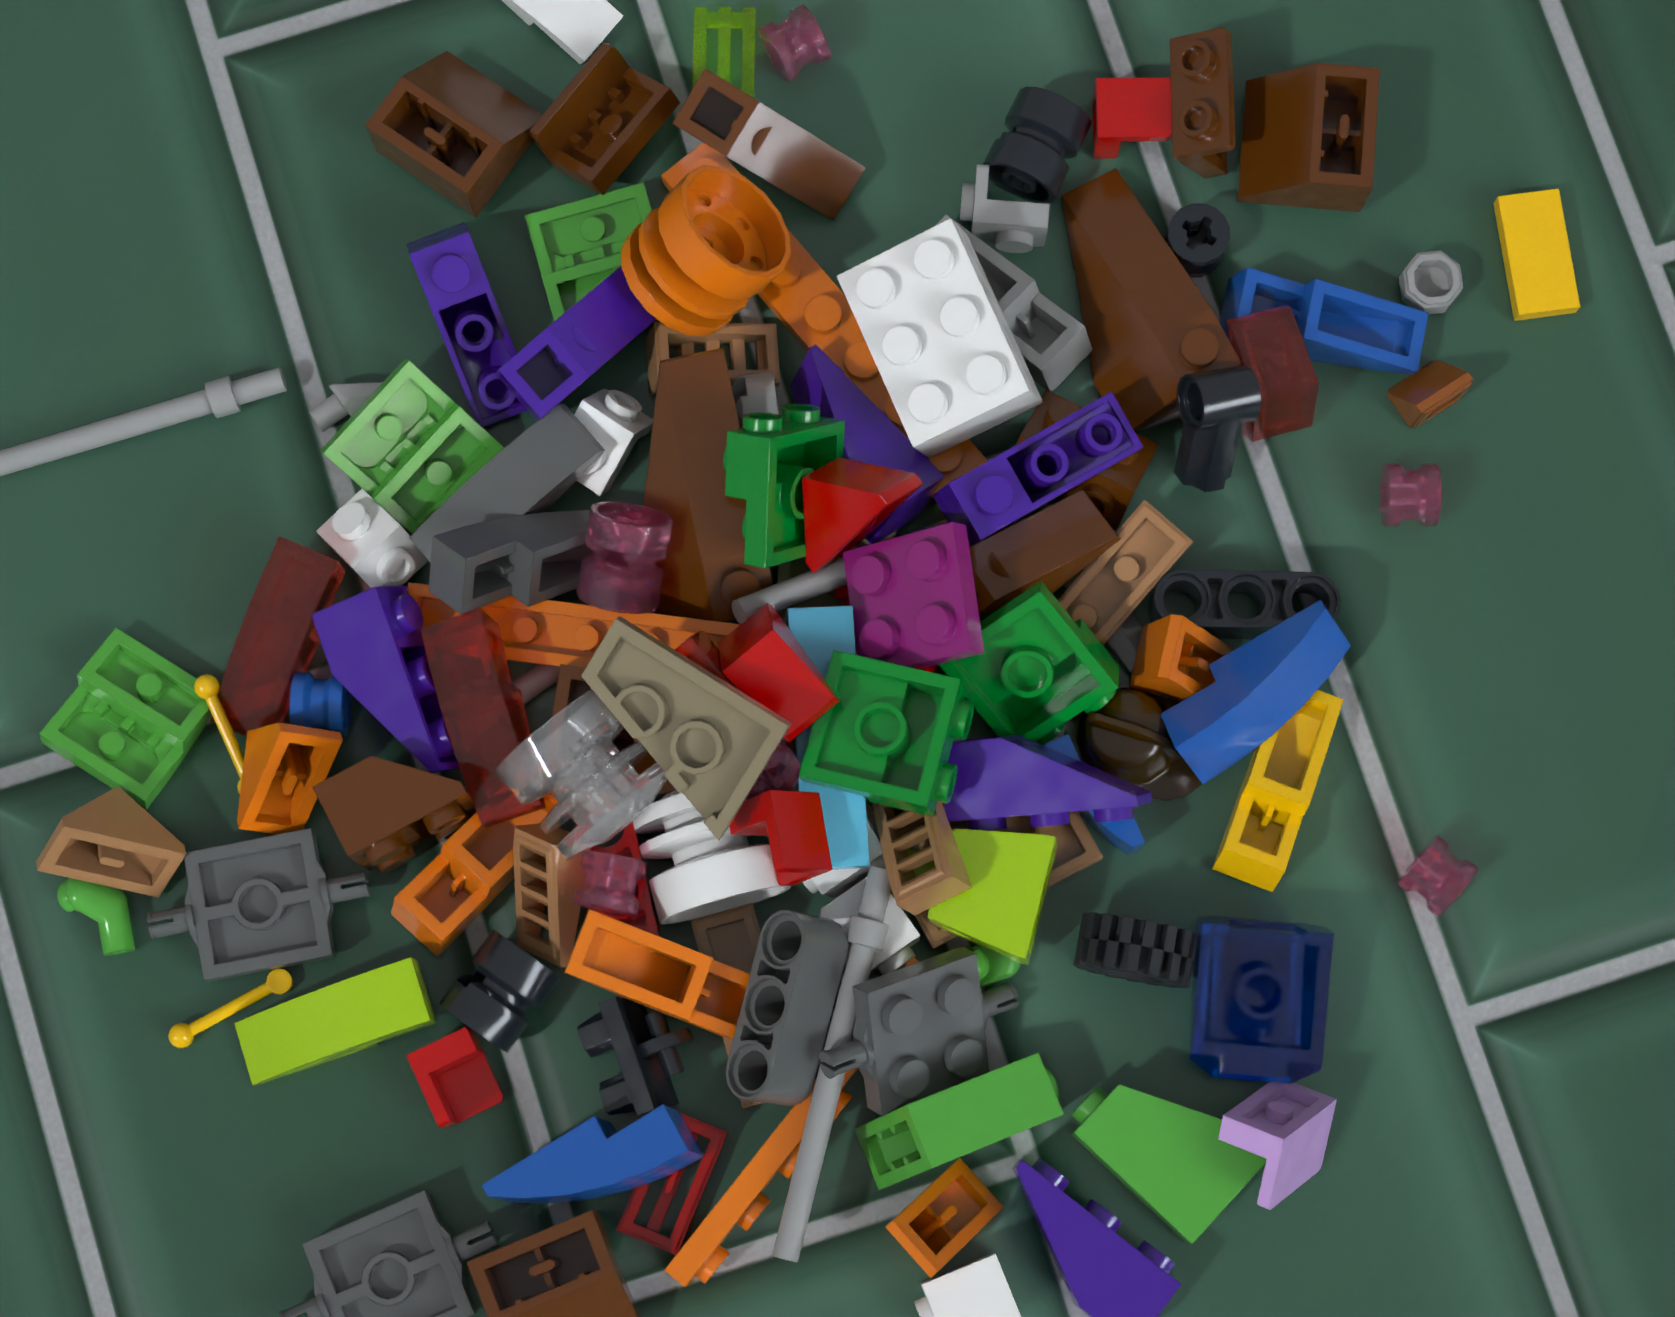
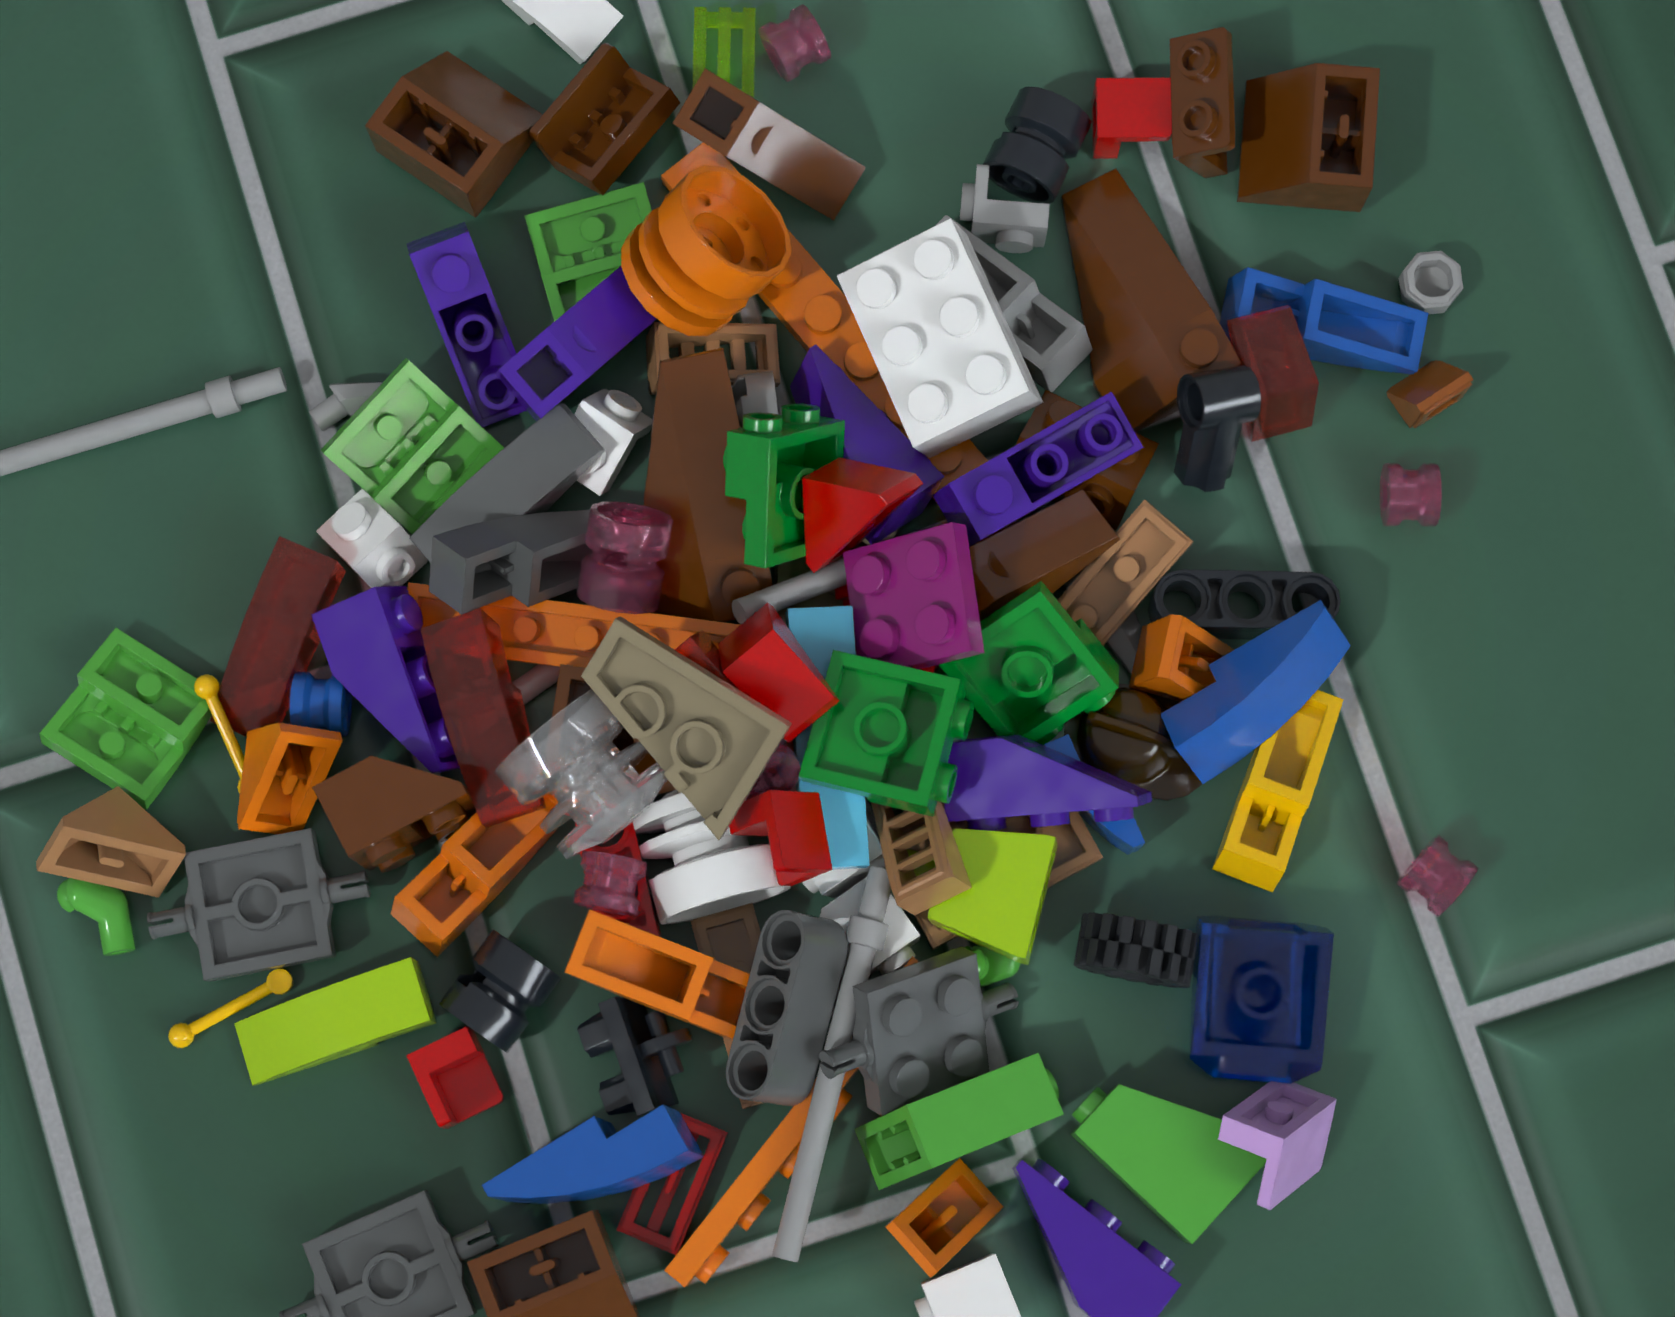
(546, 879): medium nougat slope -> none
(1192, 250): black wheel -> none
(1536, 254): yellow tile -> none

